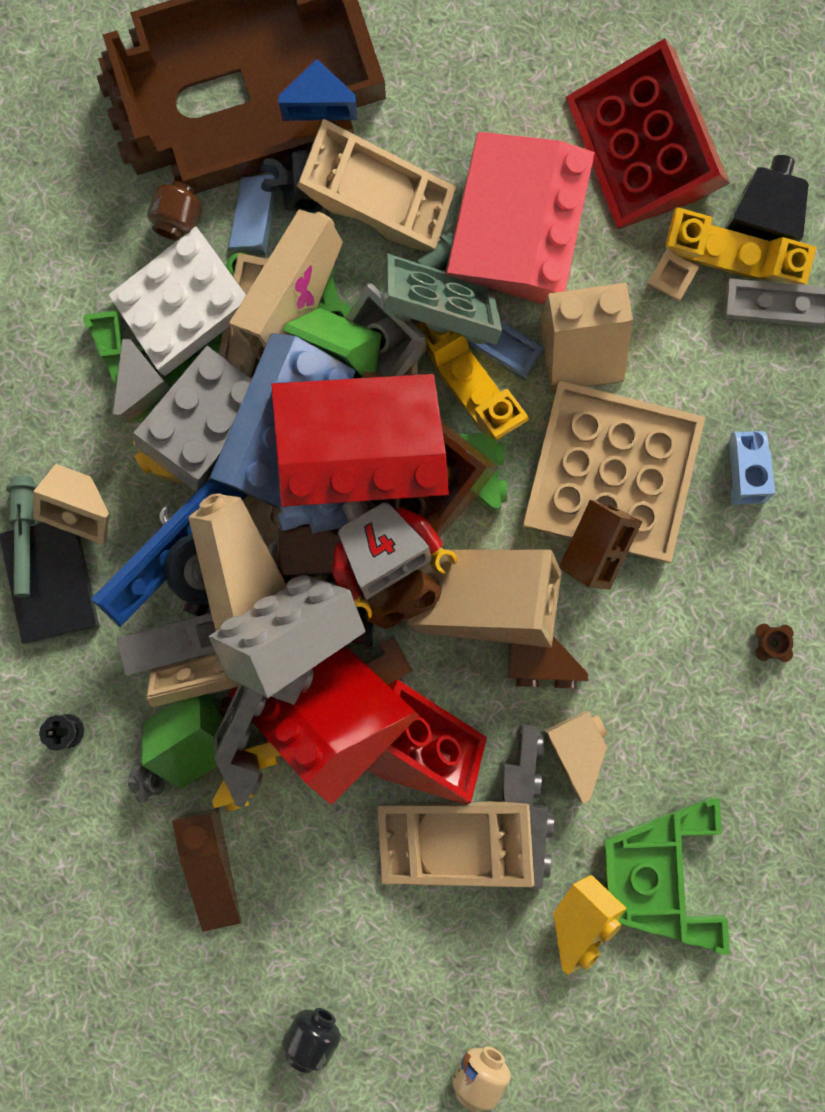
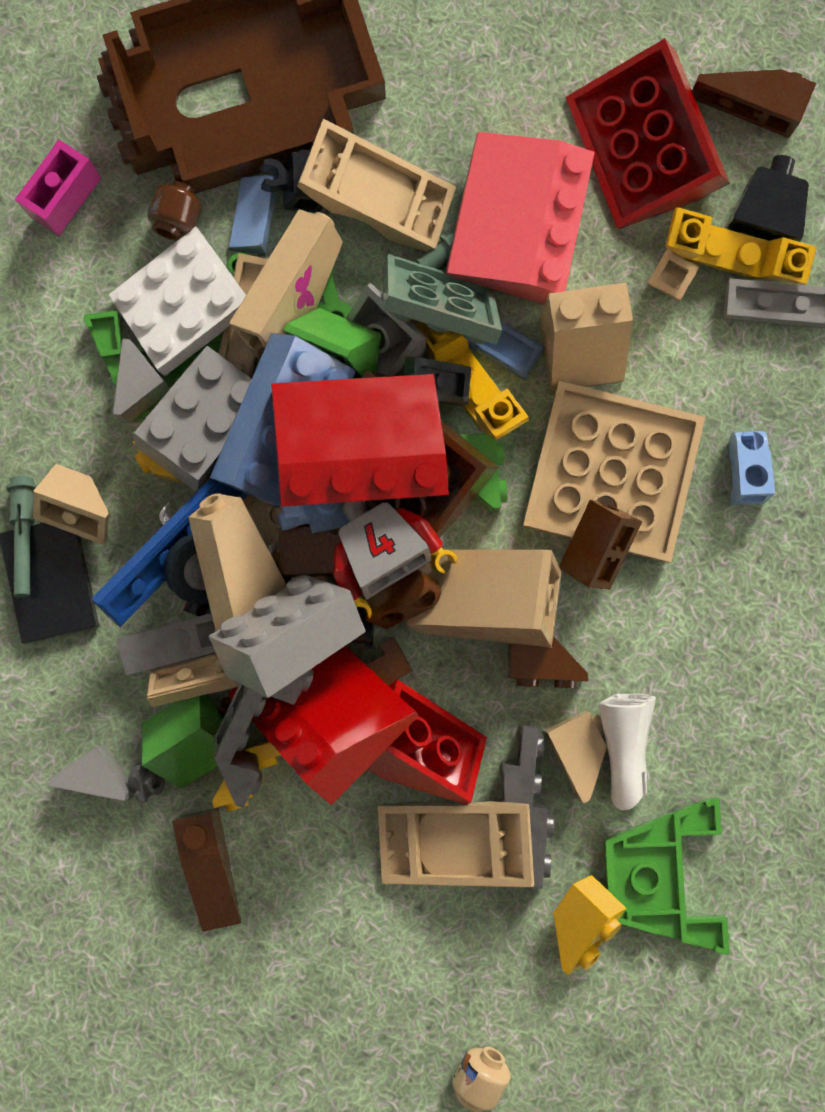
(56, 742): black bush -> none
(58, 187): none -> dark pink brick
(94, 774): none -> light grey slope
(311, 1040): black head -> none
(317, 96): blue slope -> none
(451, 379): none -> black tile
(626, 731): none -> white piece
(762, 97): none -> reddish brown slope
(784, 639): reddish brown plate -> none

